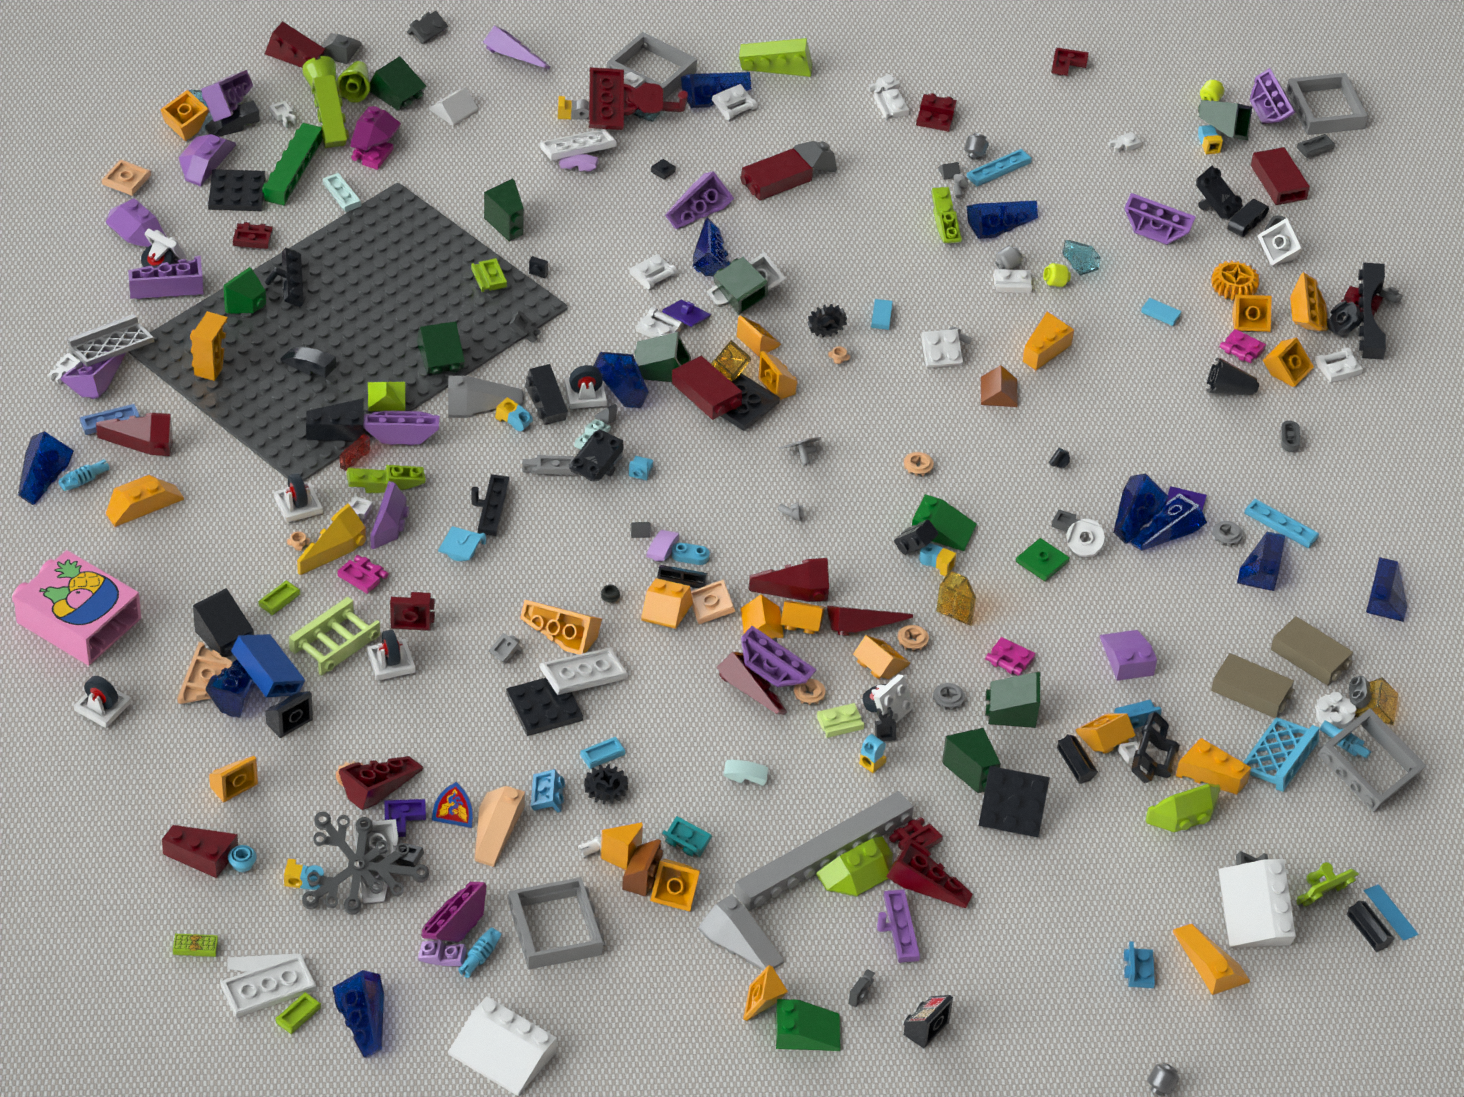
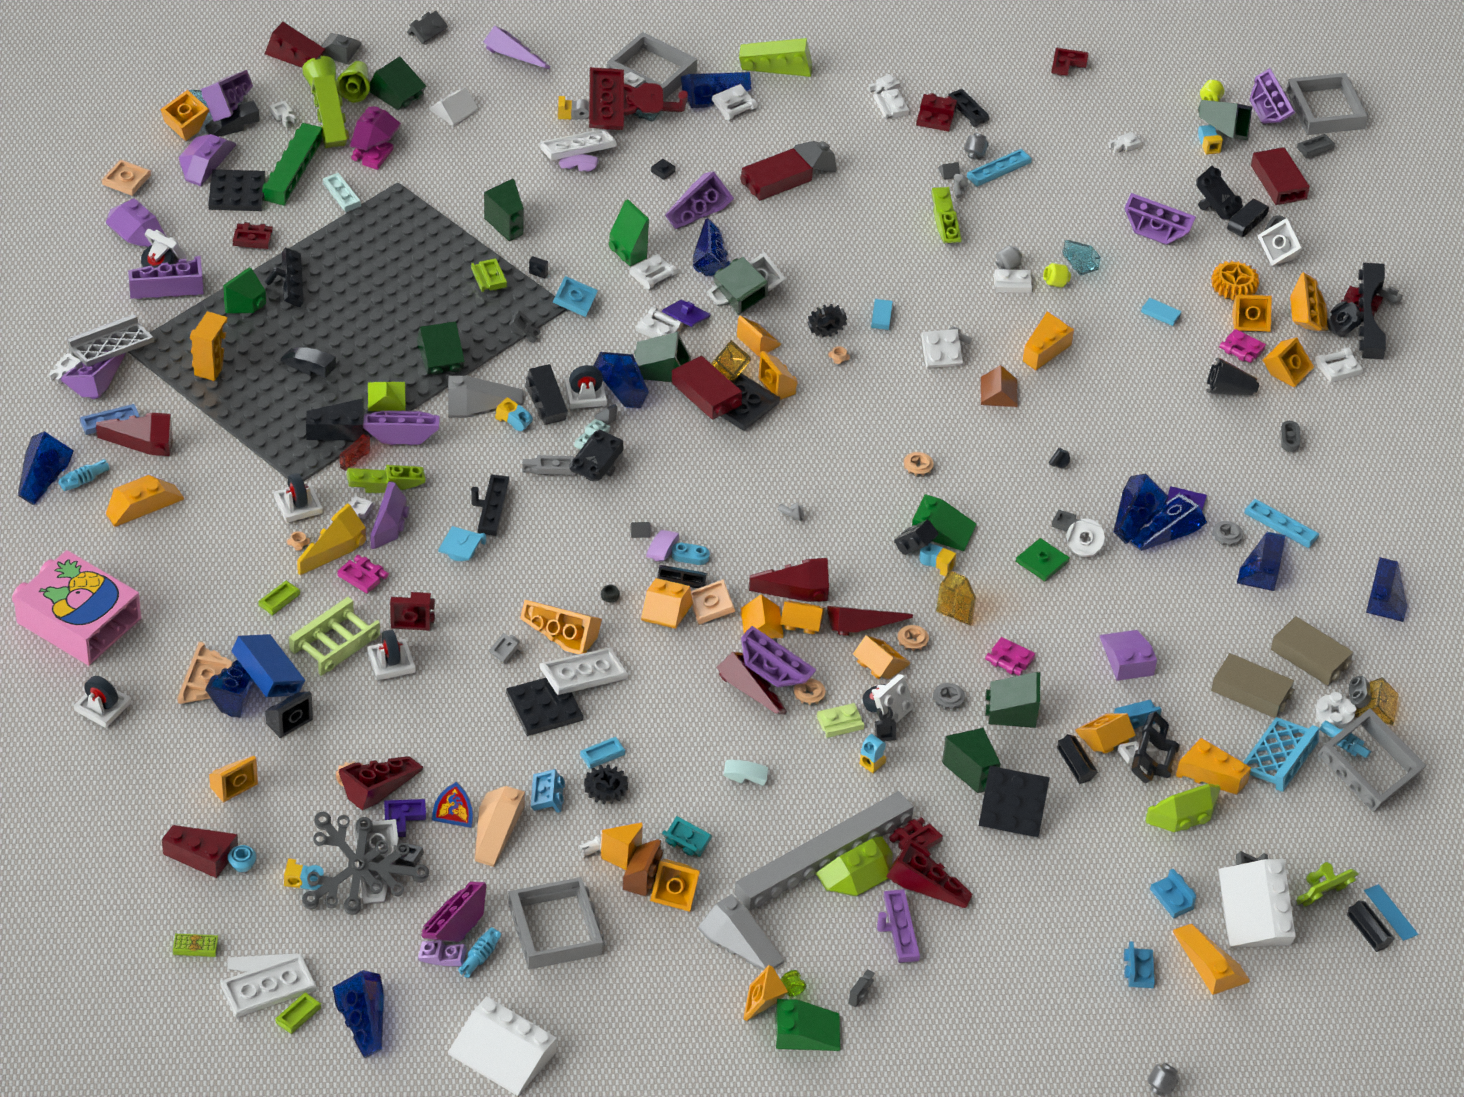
(220, 622): black slope -> none
(575, 296): none -> medium azure plate
(630, 234): none -> green slope
(640, 467): medium azure bracket -> none
(793, 983): none -> clear neon green wheel
(803, 449): light grey shield -> none
(928, 1019): black slope -> none
(969, 107): none -> black plate
(994, 219): clear blue wedge -> none
(1174, 894): none -> dark azure bracket

